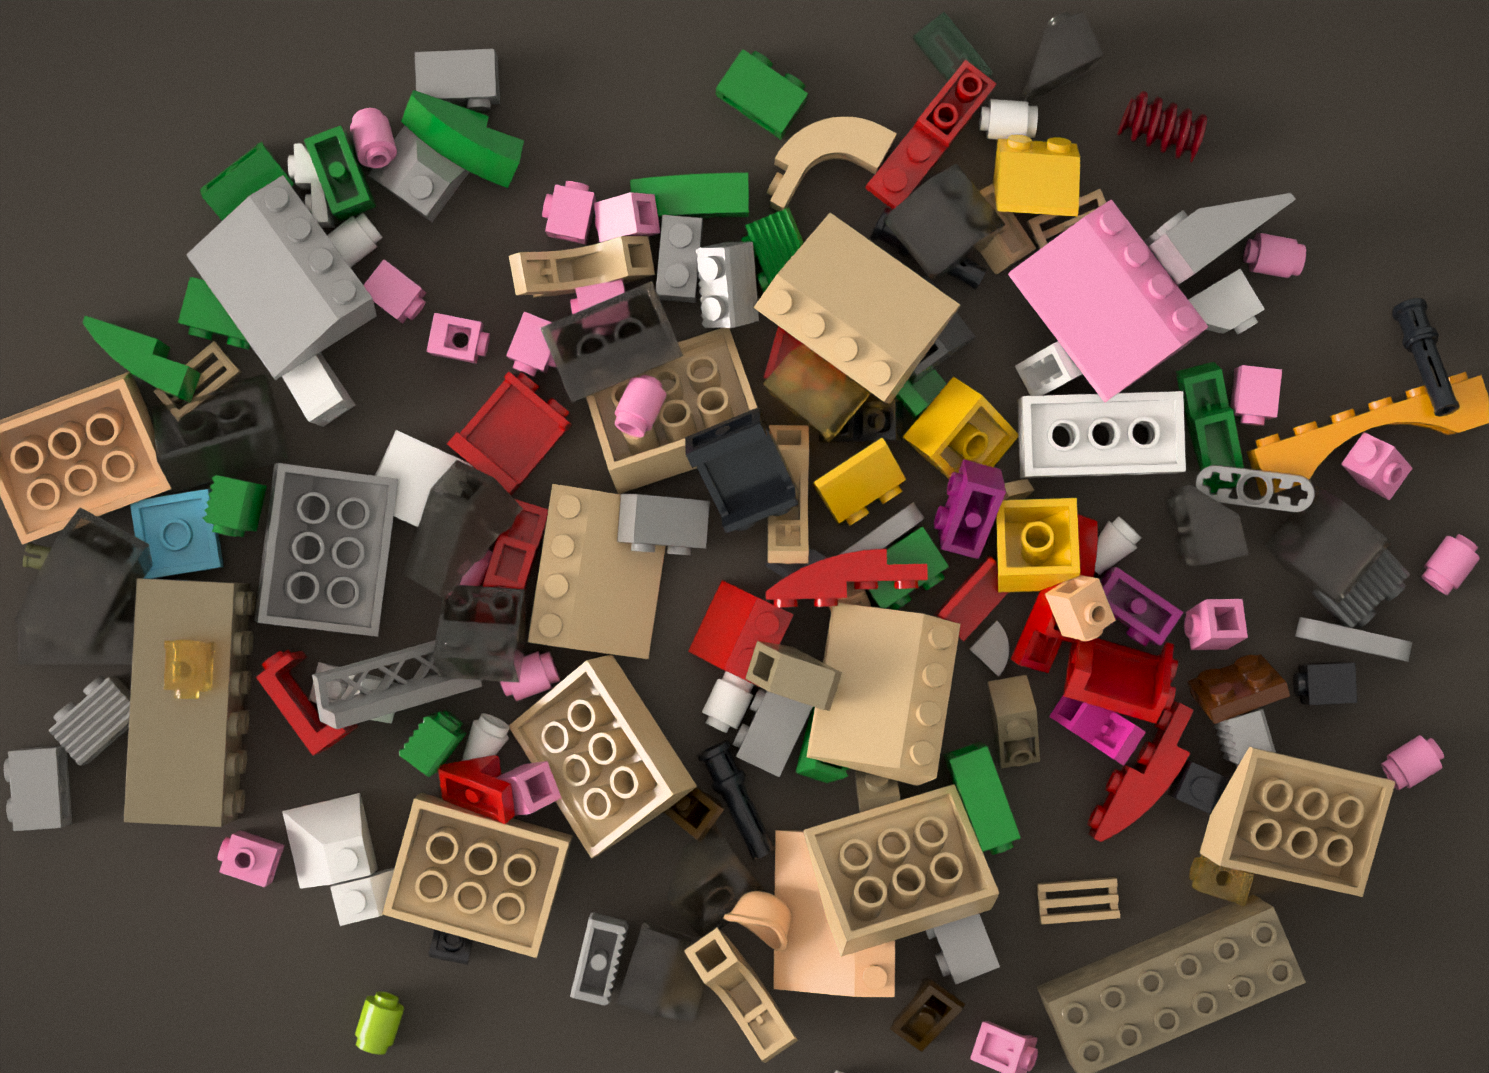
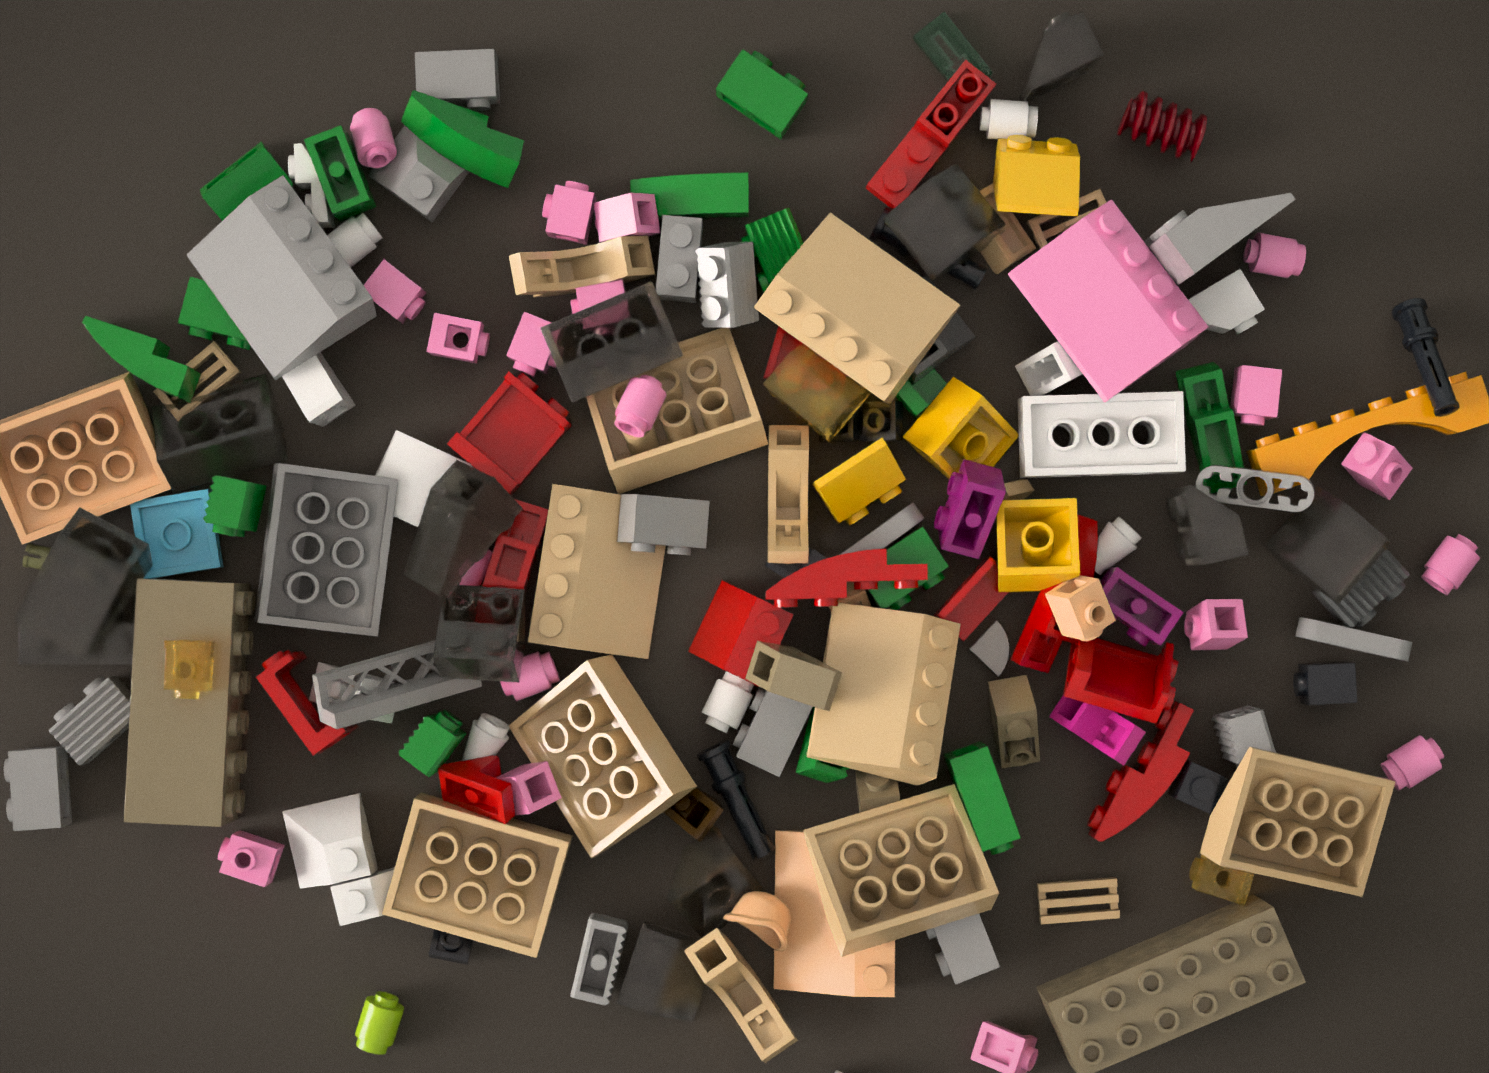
(743, 470): black panel -> none
(828, 139): tan arch -> none
(926, 1014): dark brown slope -> none
(1238, 688): reddish brown plate -> none

